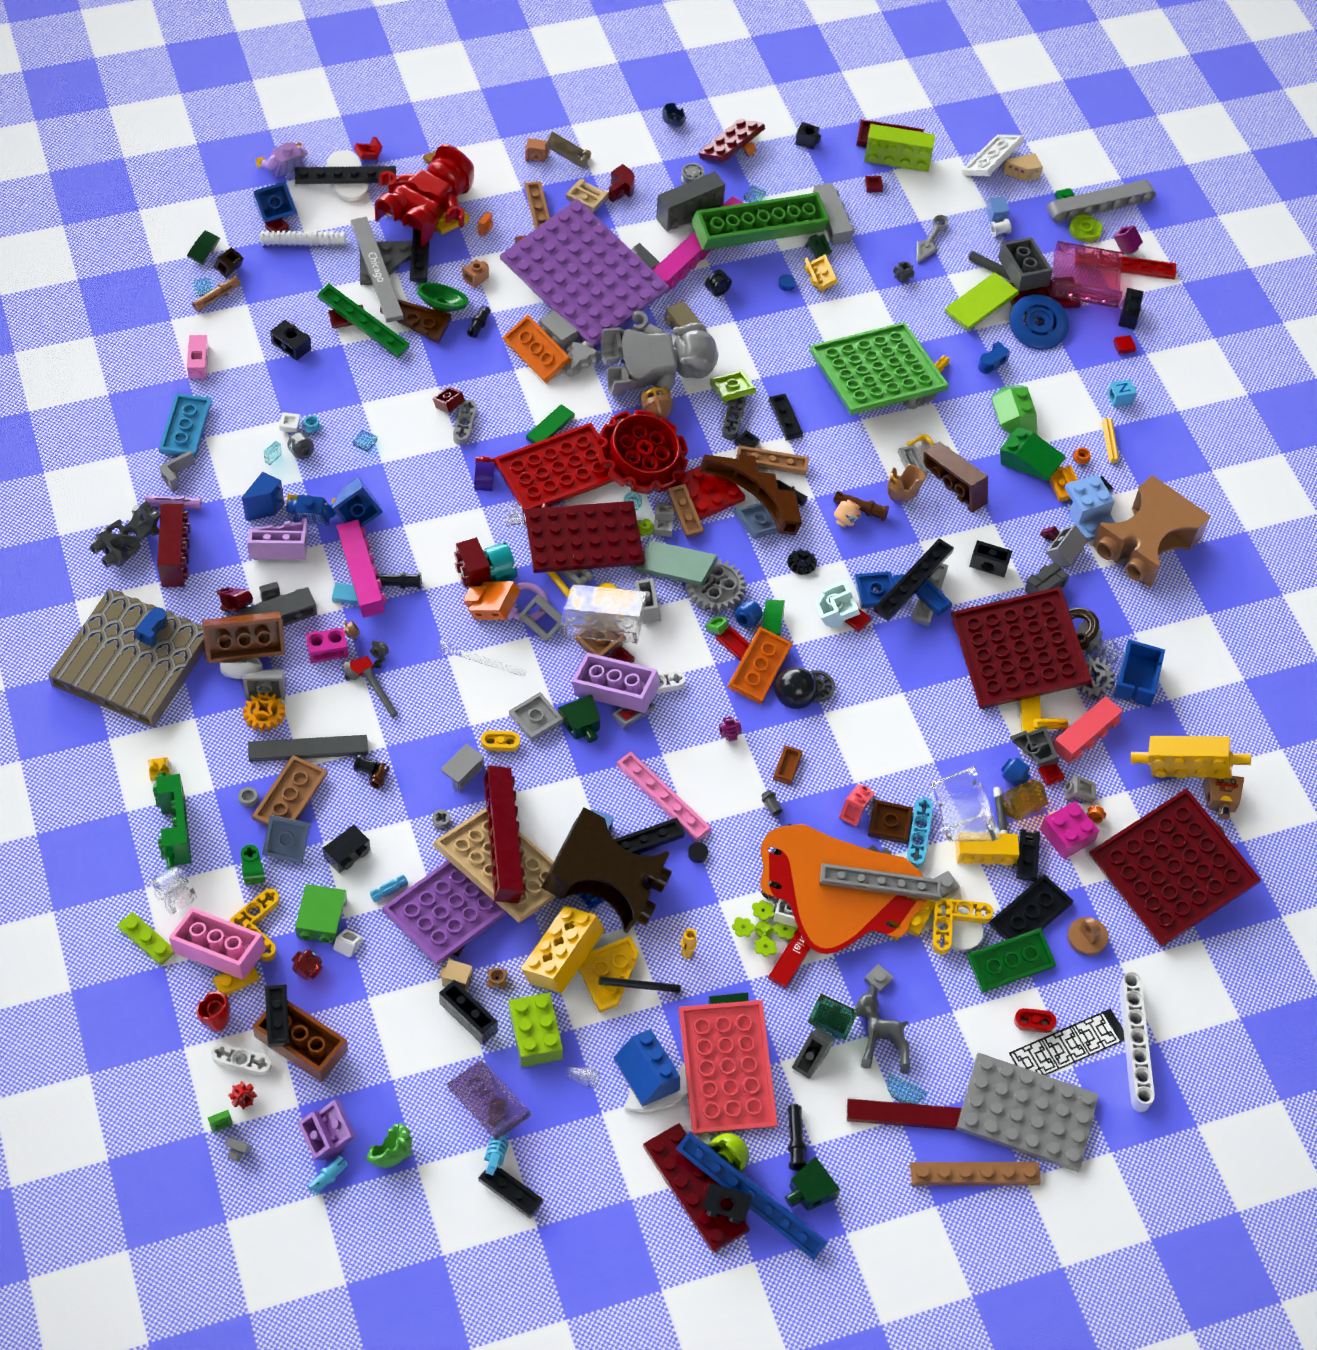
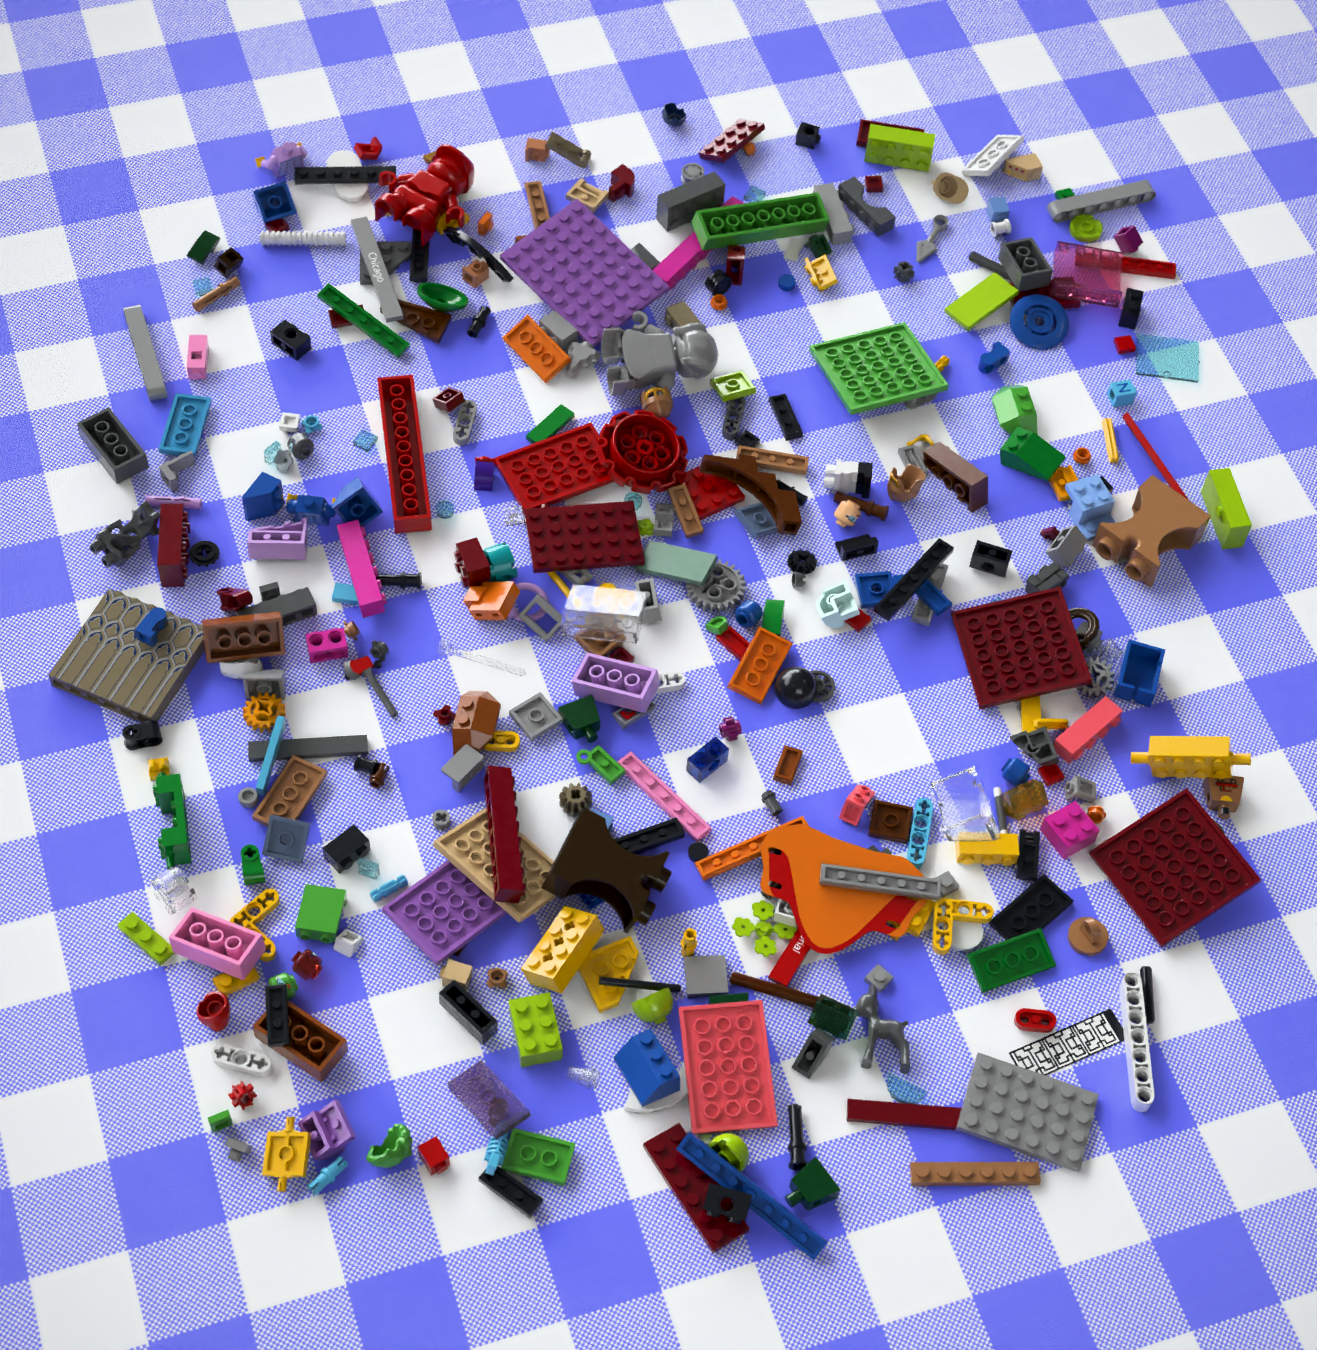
(112, 445): none -> dark grey brick
(143, 734): none -> black piece
(145, 353): none -> light grey beam
(211, 550): none -> black gear
(271, 754): none -> medium azure tile
(283, 460): none -> light grey plant
(284, 978): none -> bright green head
(286, 1154): none -> yellow plate
(368, 868): none -> clear light blue tile
(404, 454): none -> red brick
(434, 1156): none -> red brick
(444, 720): none -> dark red plate
(445, 509): none -> clear light blue tile
(462, 239): none -> black tile
(475, 720): none -> dark orange wedge
(538, 1156): none -> bright green plate
(575, 798): none -> dark tan gear
(602, 764): none -> bright green hinge
(654, 1007): none -> lime cylinder
(705, 975): none -> light grey tile
(707, 759): none -> clear blue brick
(719, 302): none -> orange plate
(735, 259): none -> dark red torso
(737, 854): none -> orange tile
(774, 989): none -> reddish brown axle
(793, 249): none -> white sticker
(797, 579): none -> dark grey hinge
(849, 477): none -> white hips
(856, 547): none -> black panel
(878, 219): none -> dark grey arch
(950, 188): none -> tan piece
(1147, 985): none -> black axle
(1152, 454): none -> red tile
(1167, 358): none -> clear light blue piece
(1226, 508): none -> lime brick

